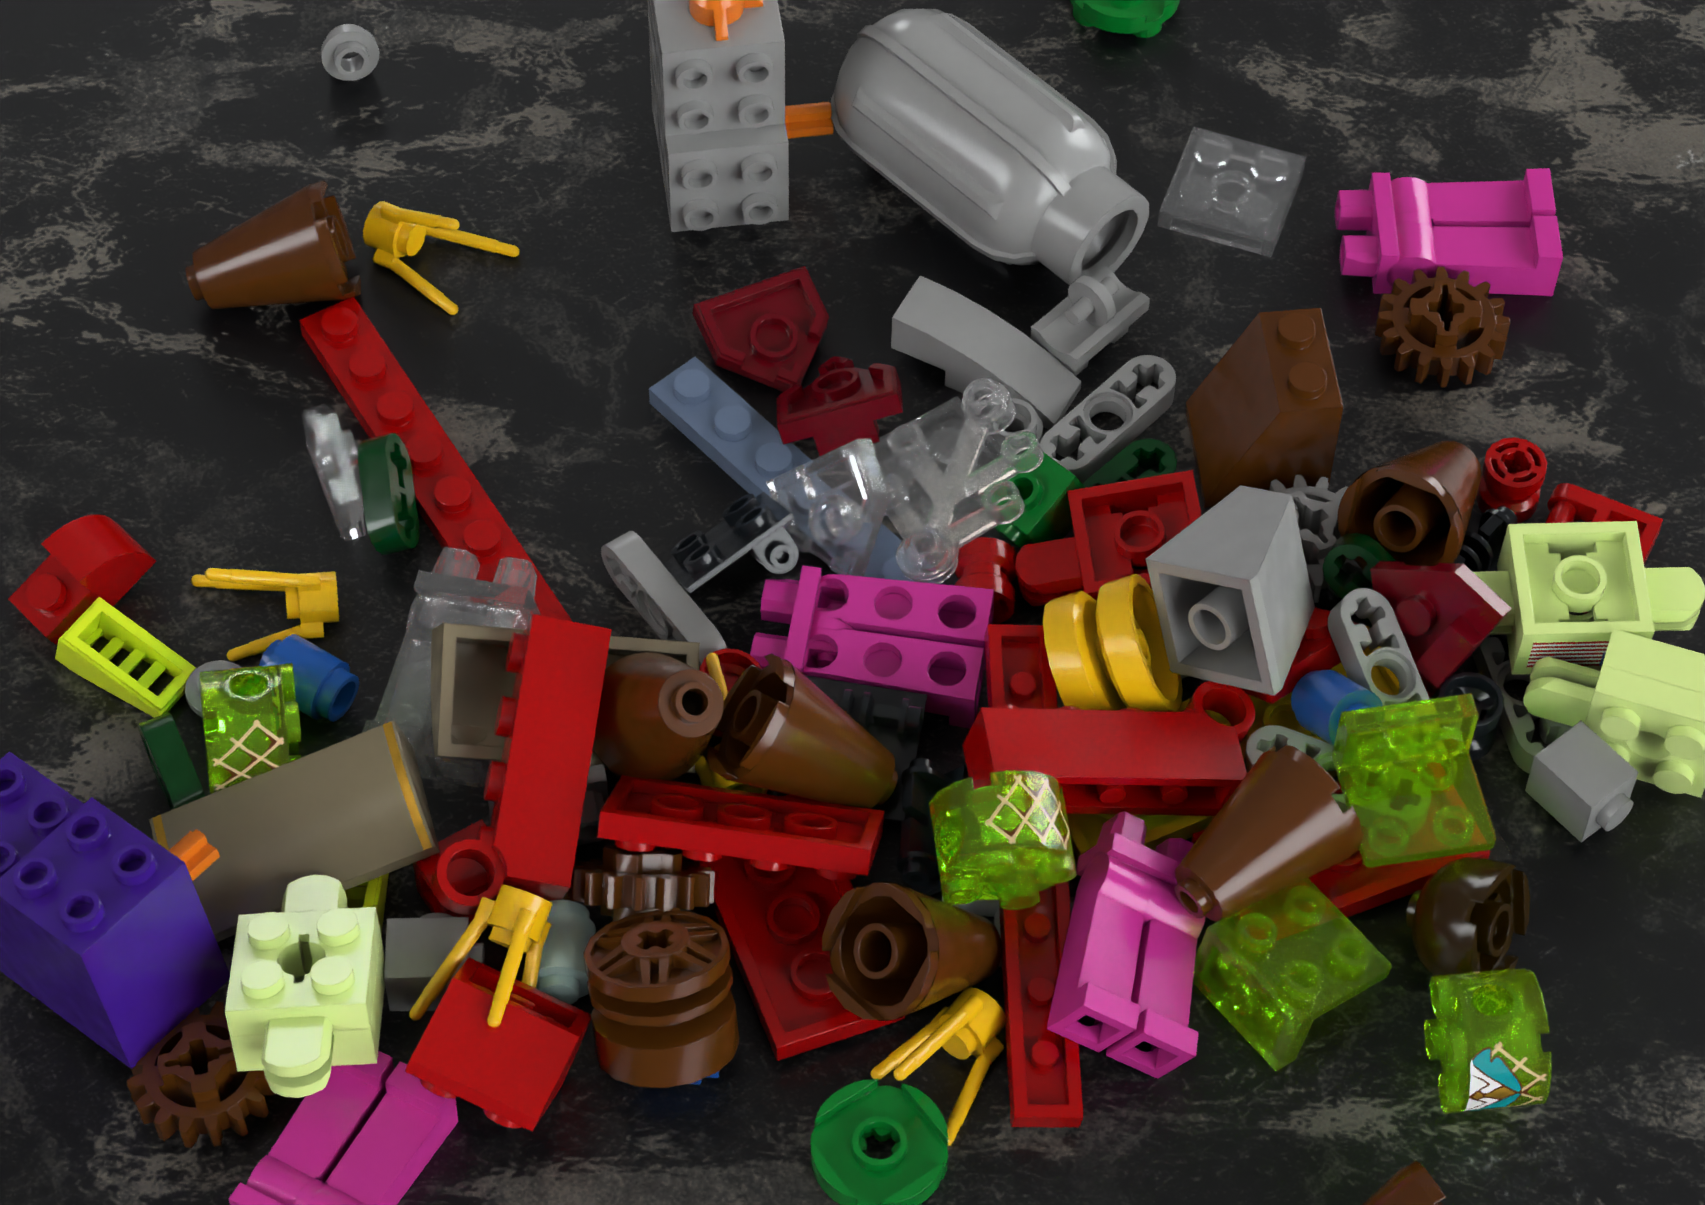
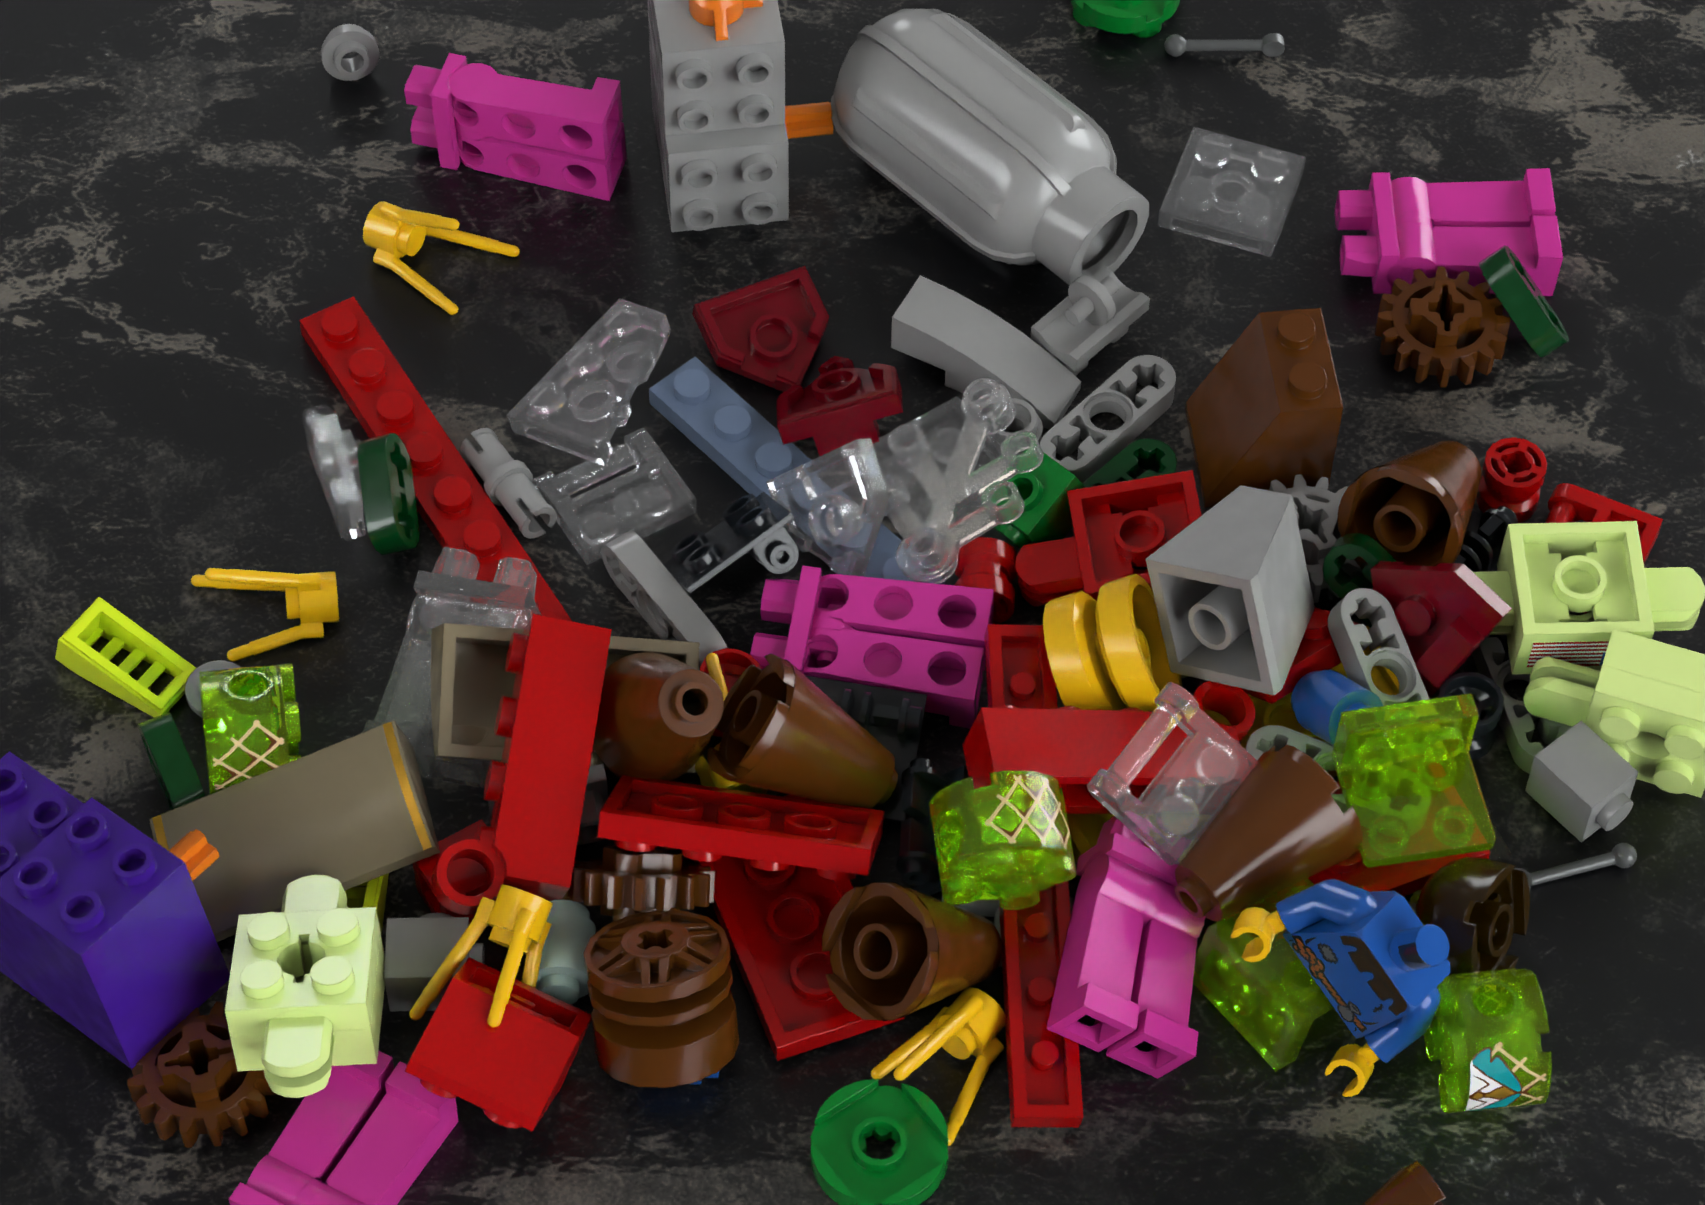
(85, 562): red brick -> none
(279, 256): reddish brown cone -> none
(321, 680): blue brick -> none
(508, 483): none -> light grey pin
(520, 126): none -> dark pink hips
(592, 384): none -> clear wing
(634, 501): none -> clear plate
(1187, 788): none -> clear plate
(1271, 45): none -> dark grey hinge
(1367, 960): none -> blue torso
(1523, 301): none -> dark green beam
(1622, 856): none -> dark grey hinge

